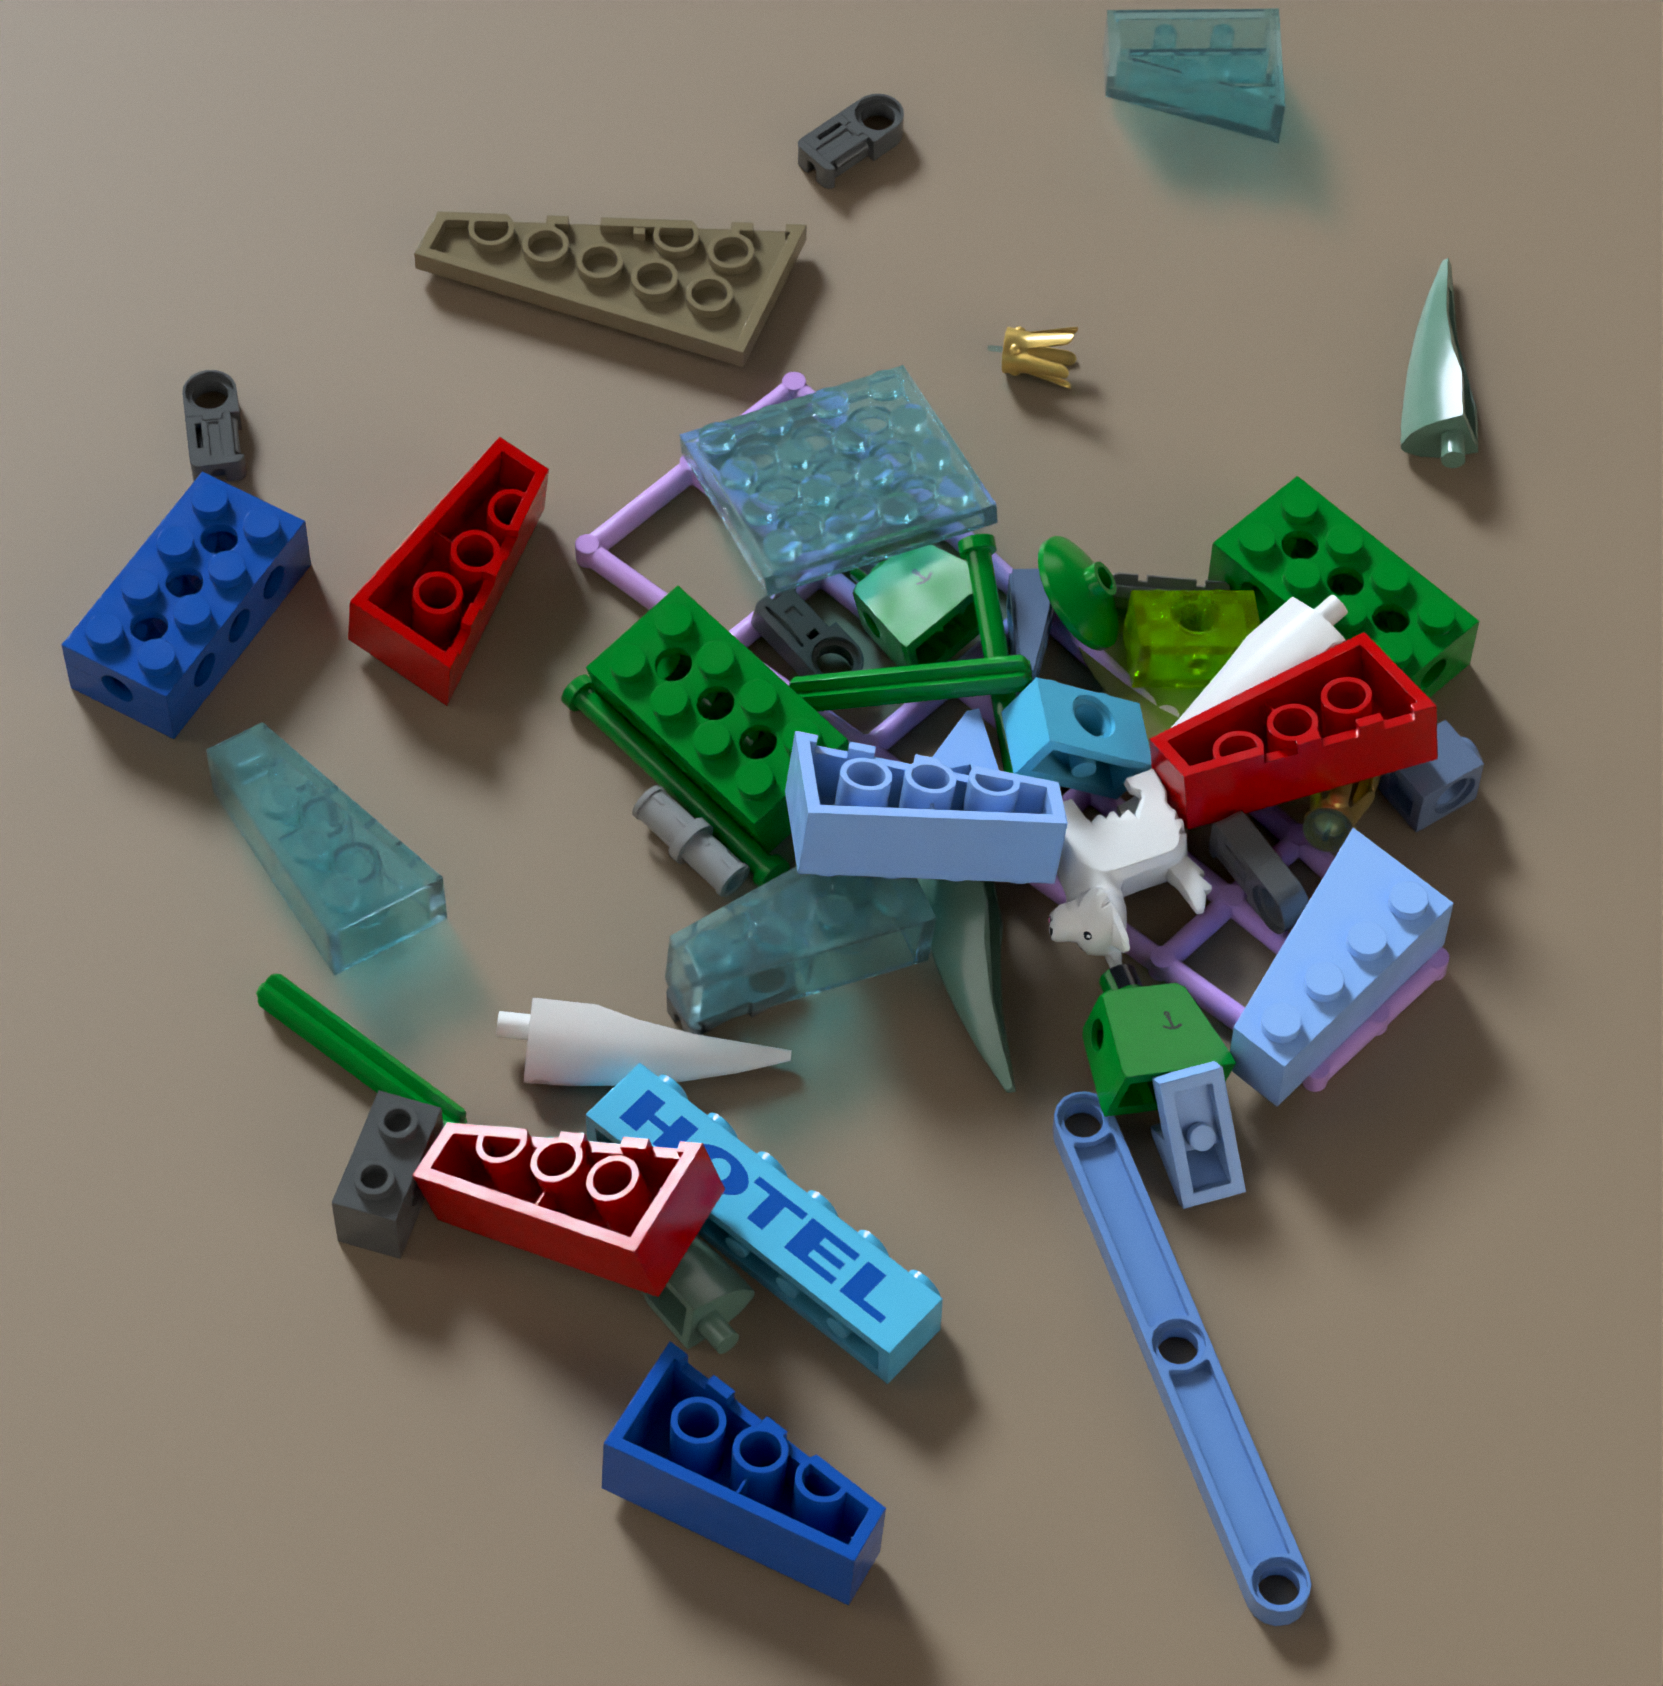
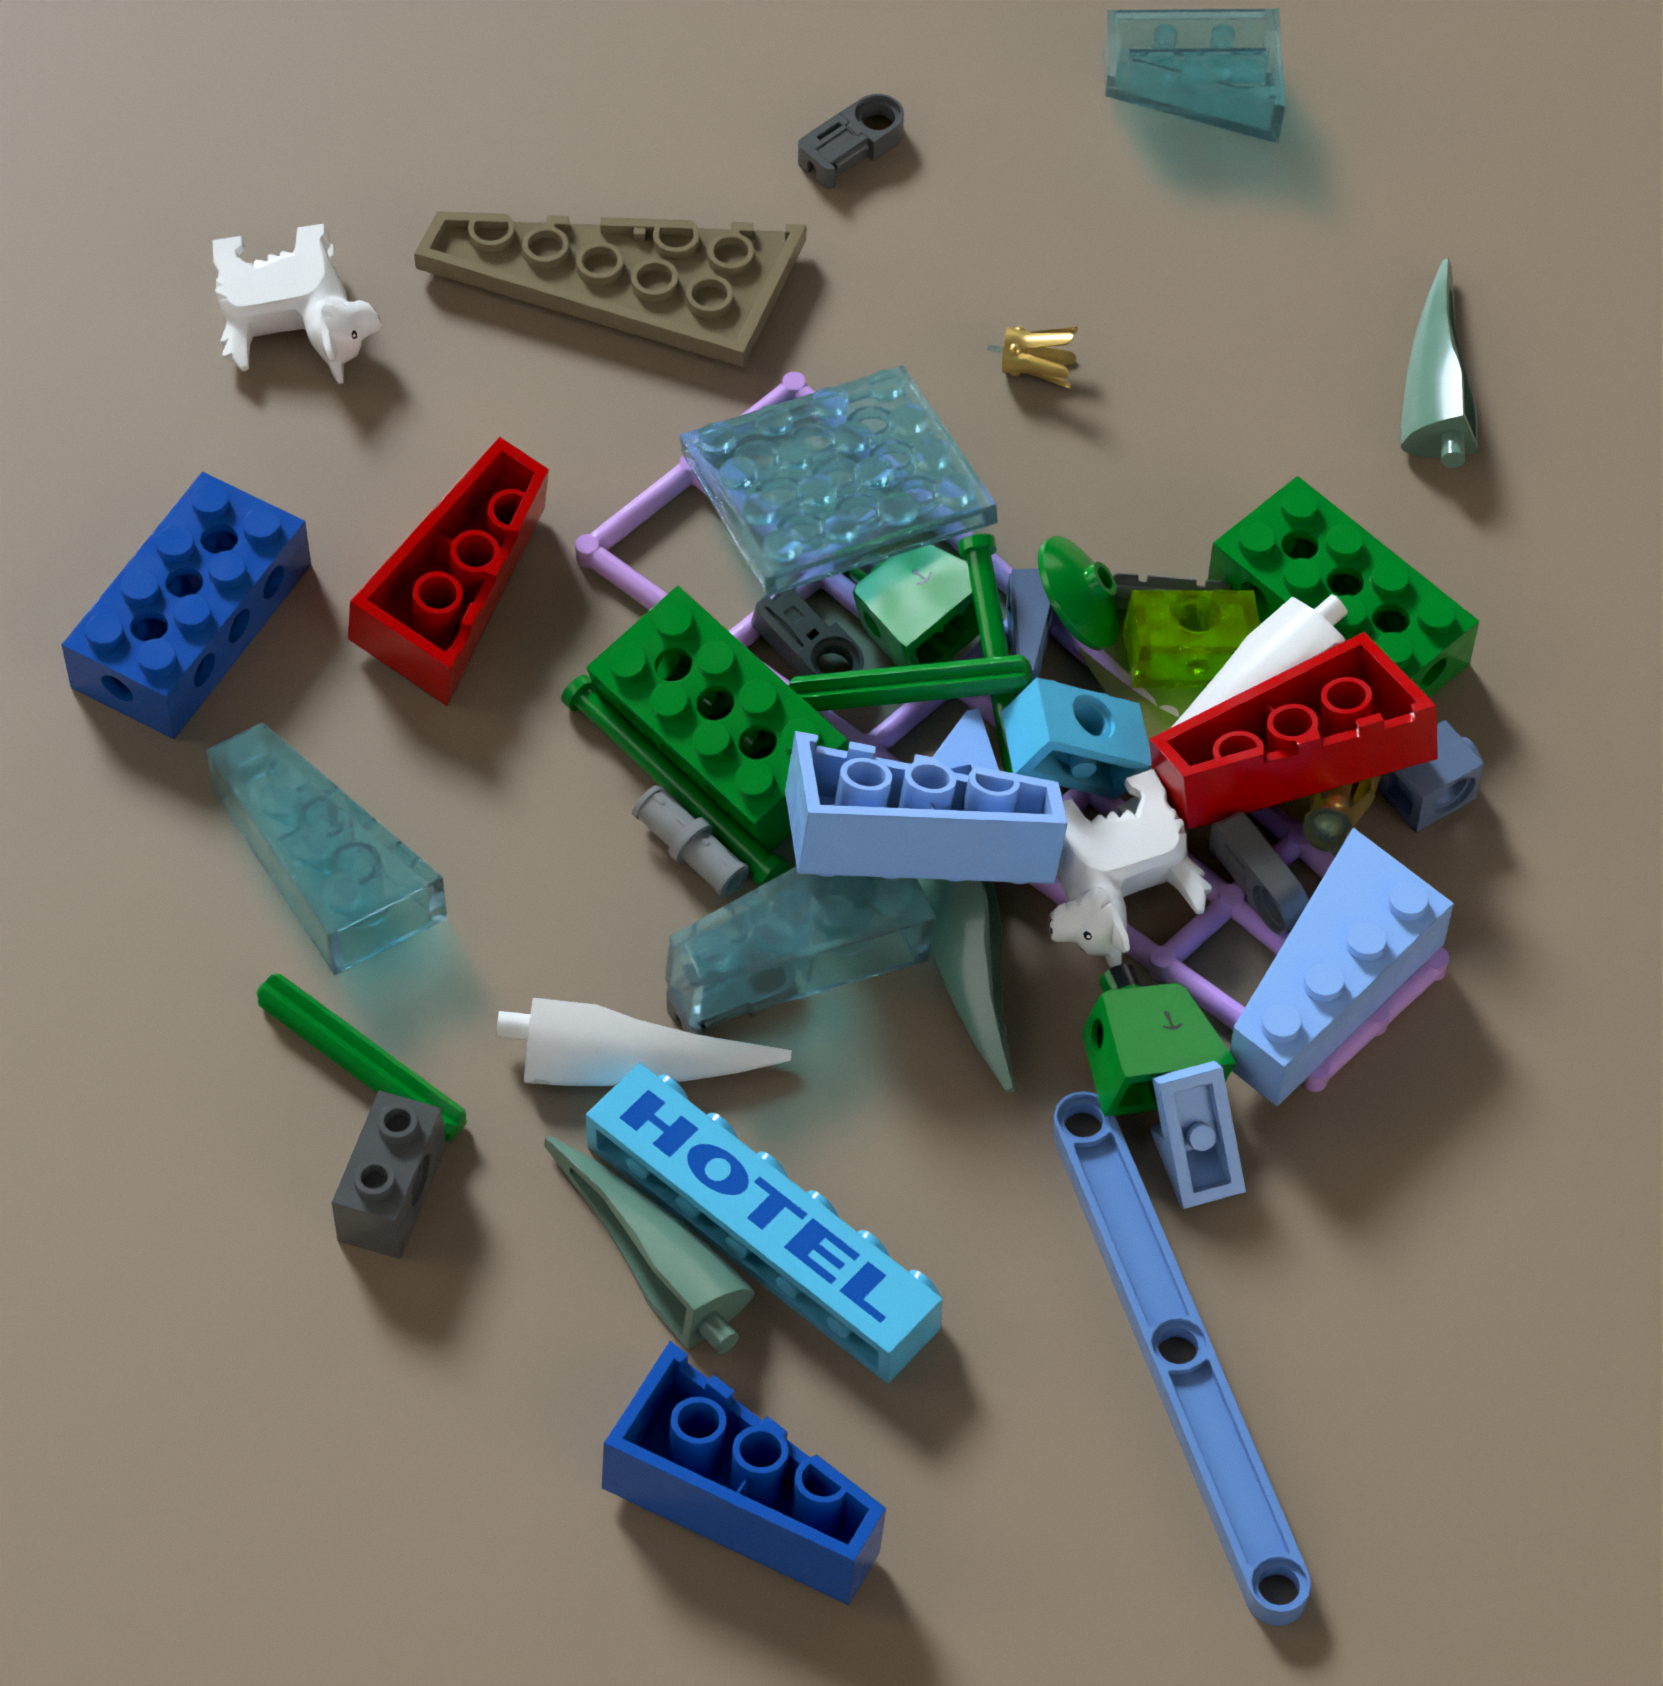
(215, 431): dark grey piece -> none
(290, 295): none -> white animal
(573, 1200): red wedge -> none

